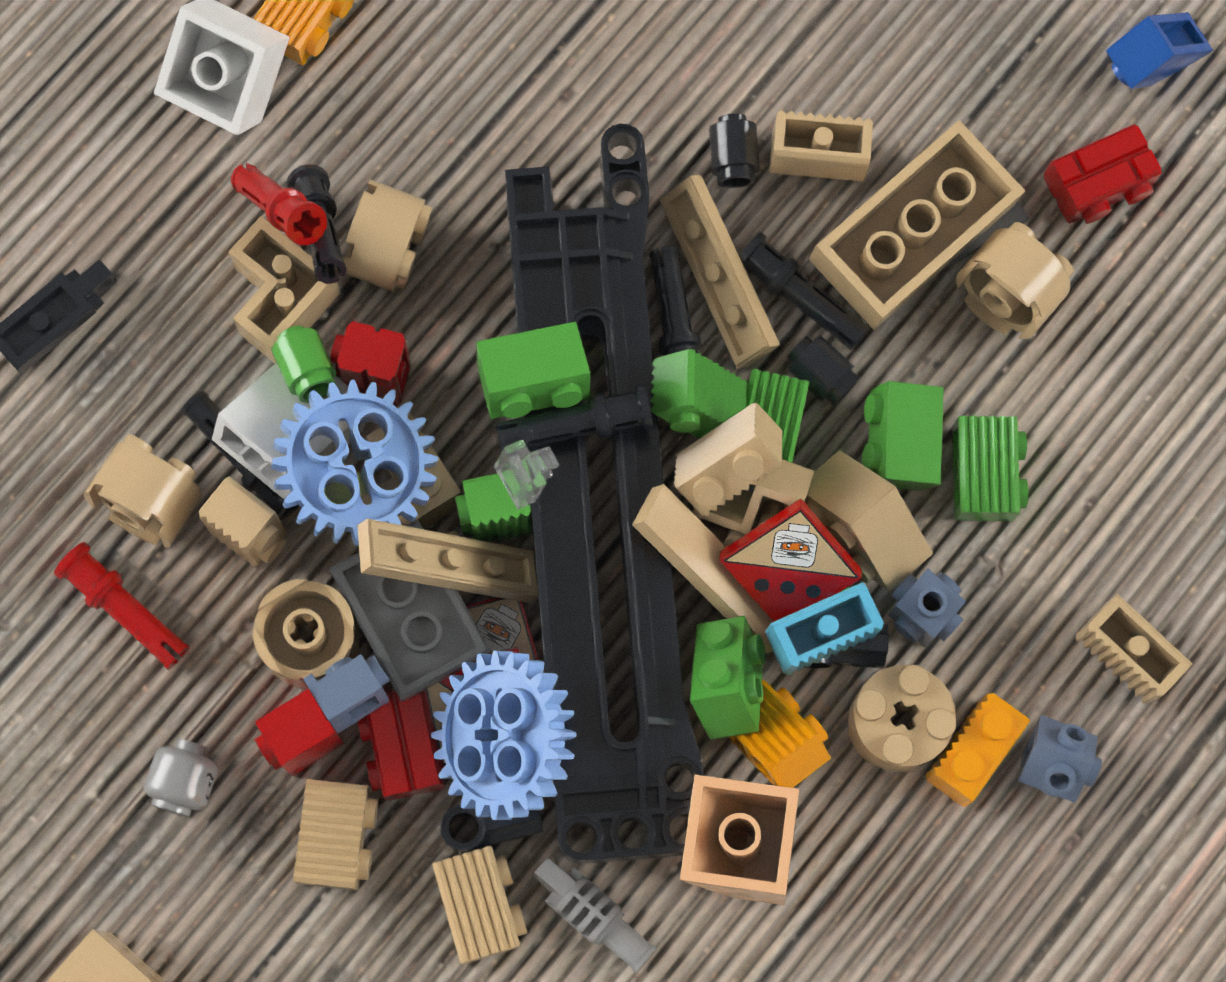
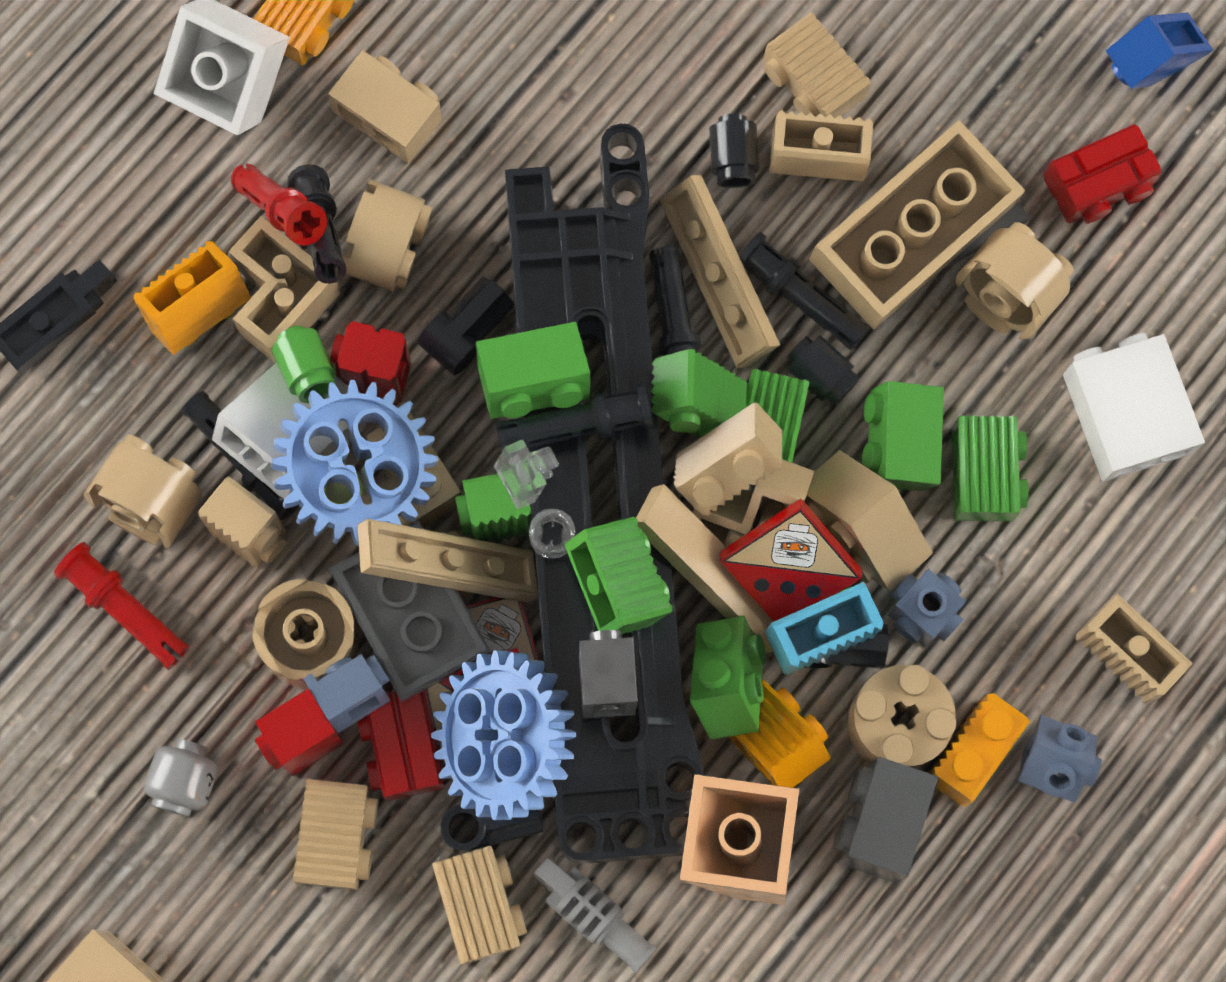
(192, 297): none -> light orange brick
(386, 105): none -> tan brick
(453, 335): none -> black piece
(536, 532): none -> clear bush
(607, 675): none -> flat silver brick
(619, 576): none -> bright green brick
(815, 69): none -> tan brick
(885, 819): none -> dark grey piece
(1132, 406): none -> white brick

